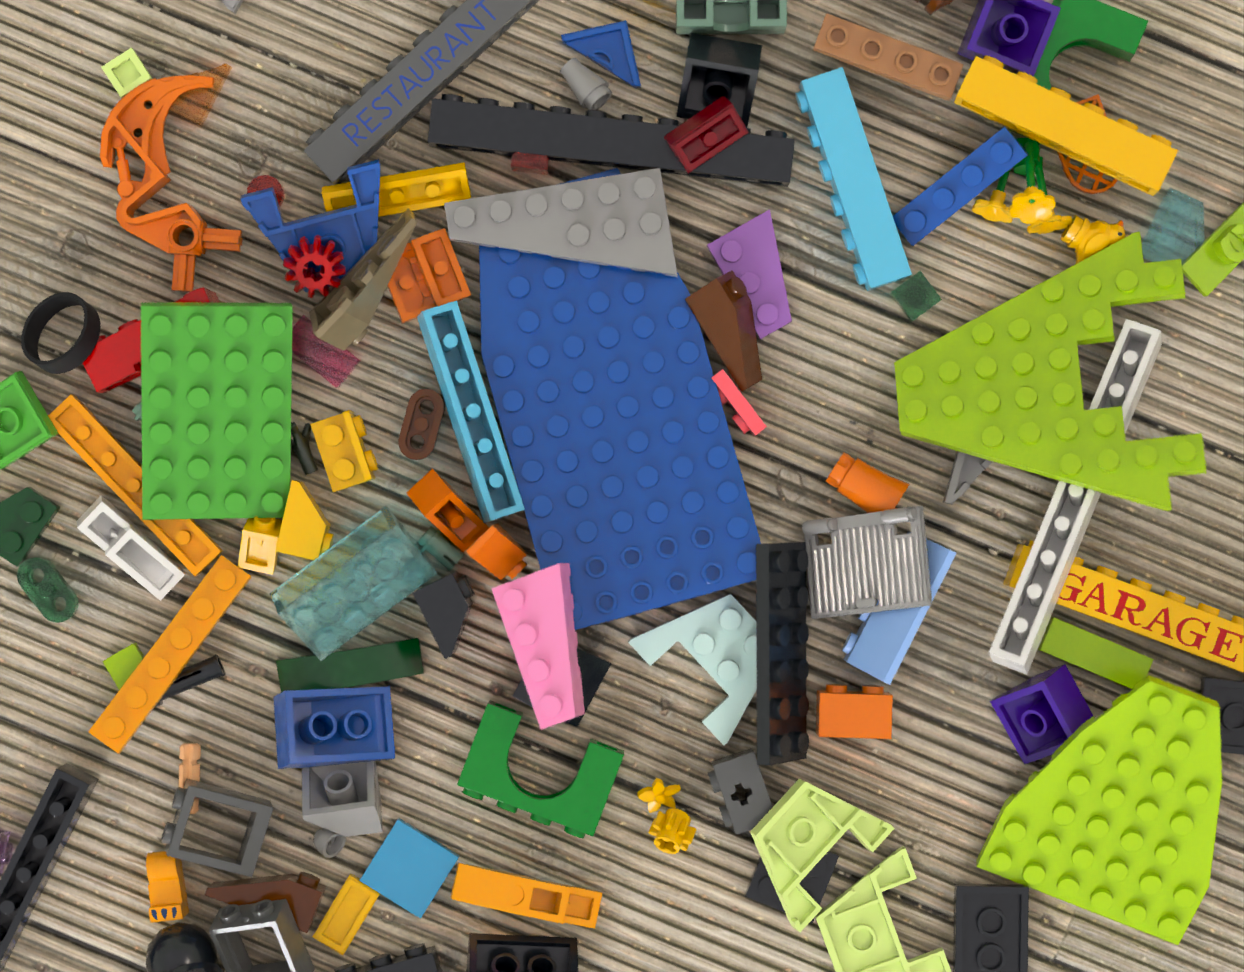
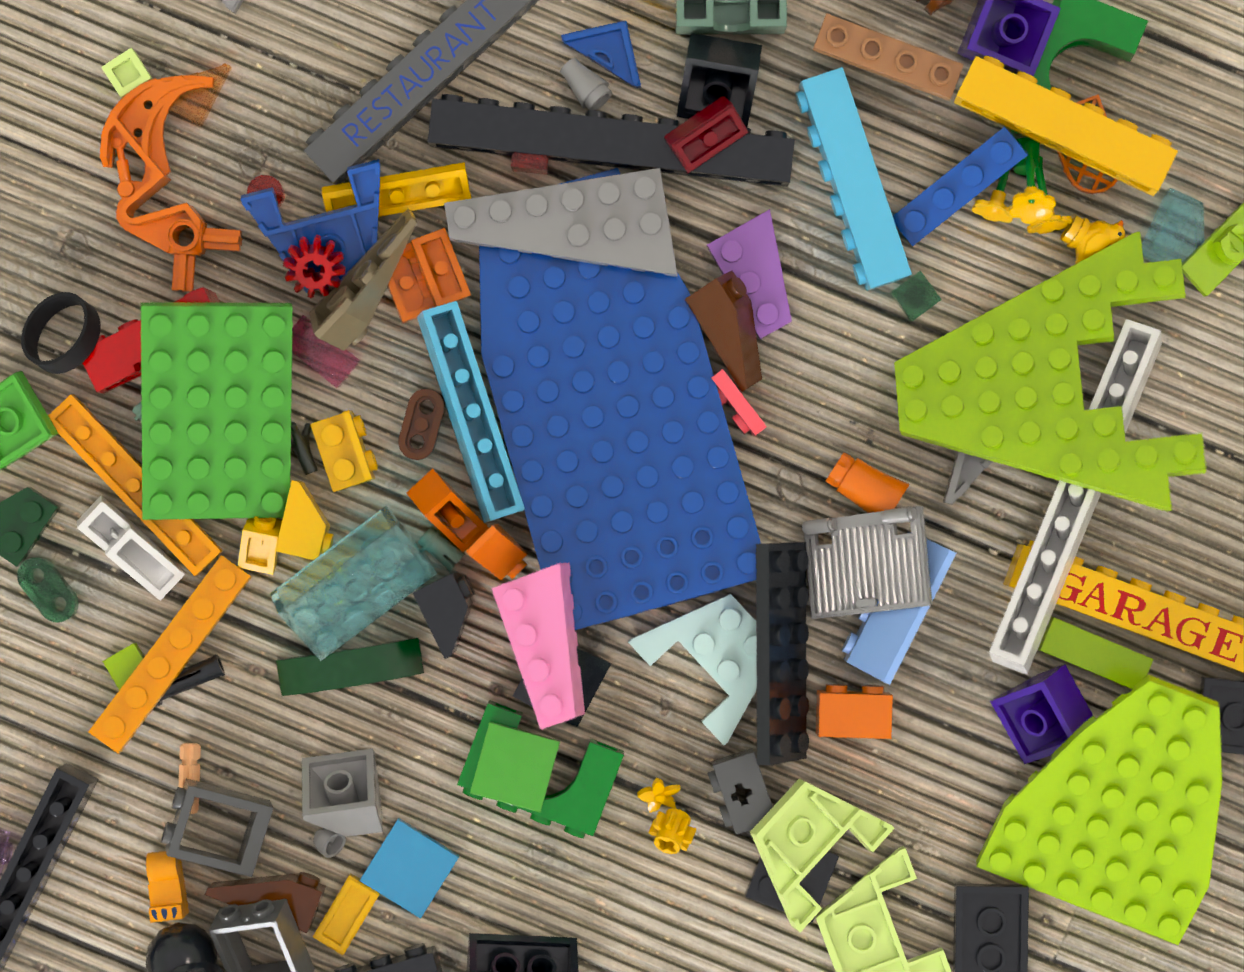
(333, 726): blue slope -> none
(515, 766): none -> bright green tile
(526, 896): light orange slope -> none

